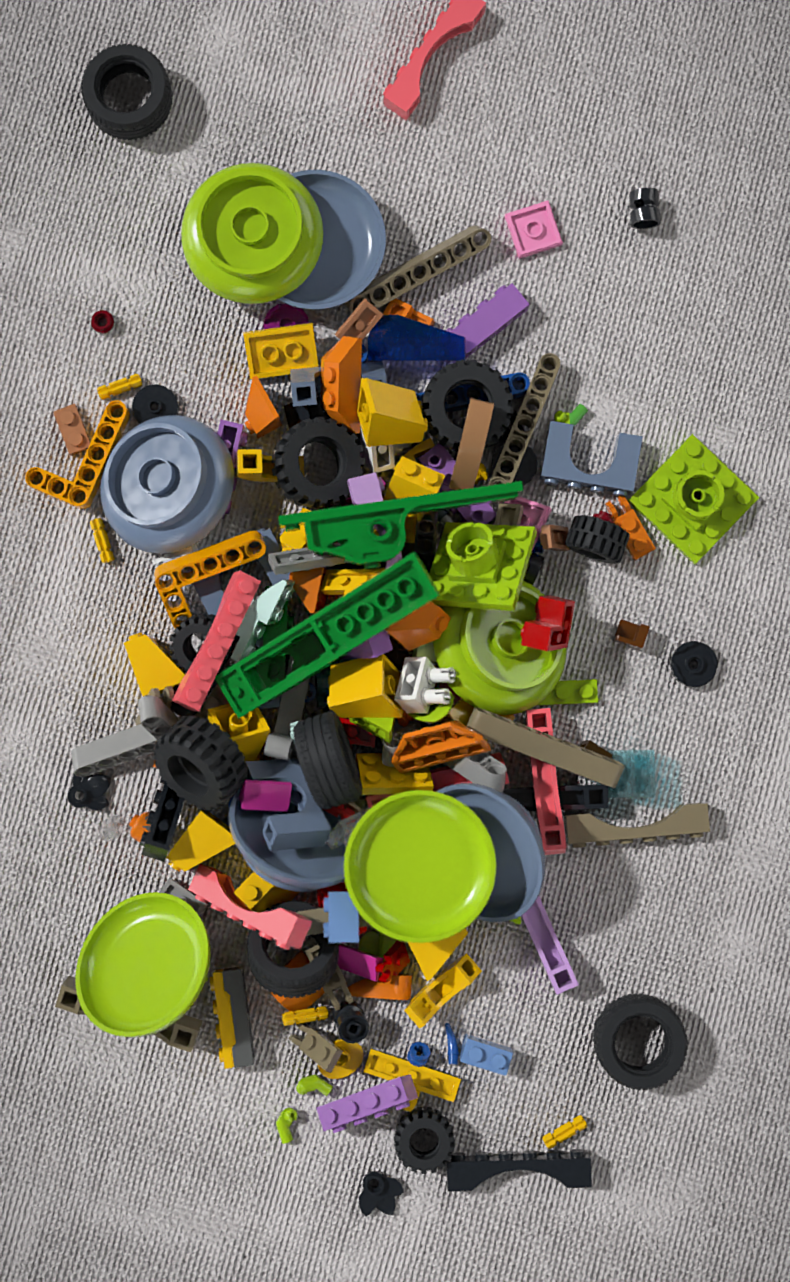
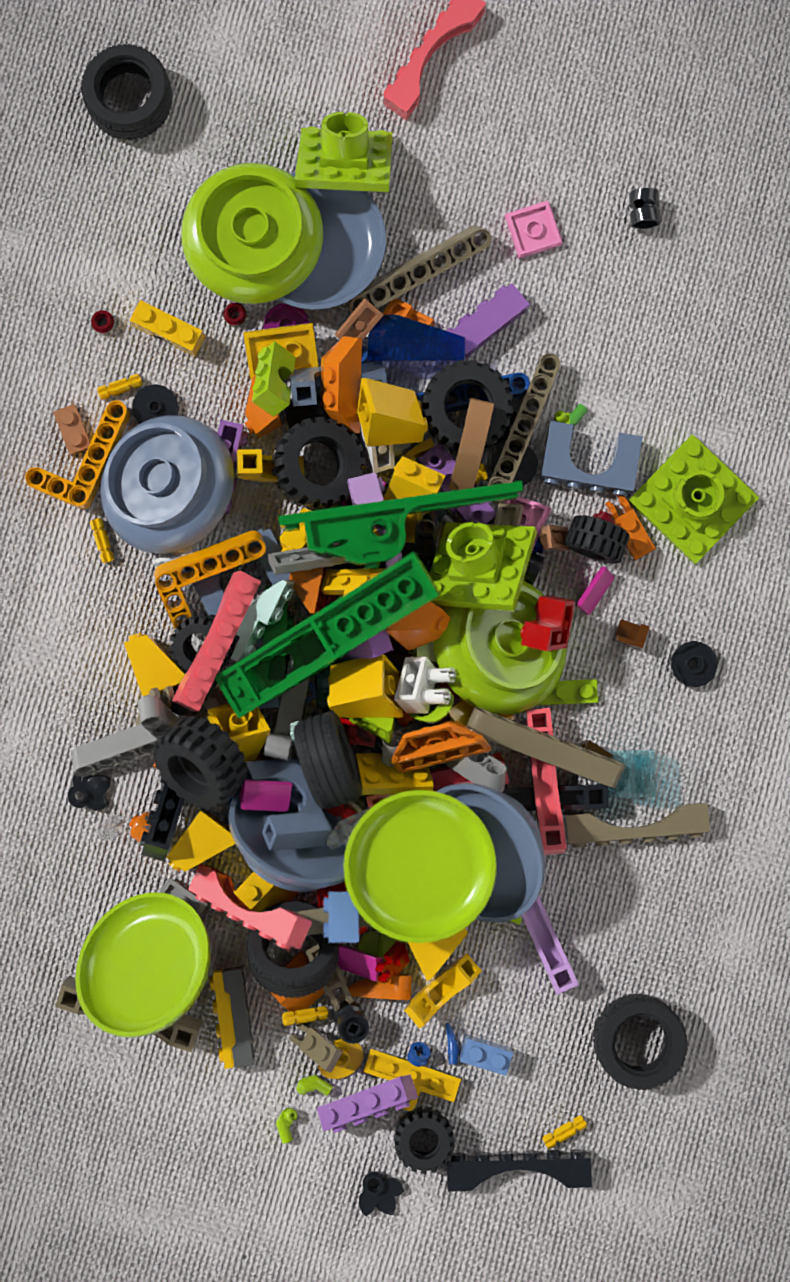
(159, 323): none -> yellow arch
(235, 307): none -> dark red plate
(273, 368): none -> lime arch
(344, 155): none -> lime piece
(595, 591): none -> dark pink slope

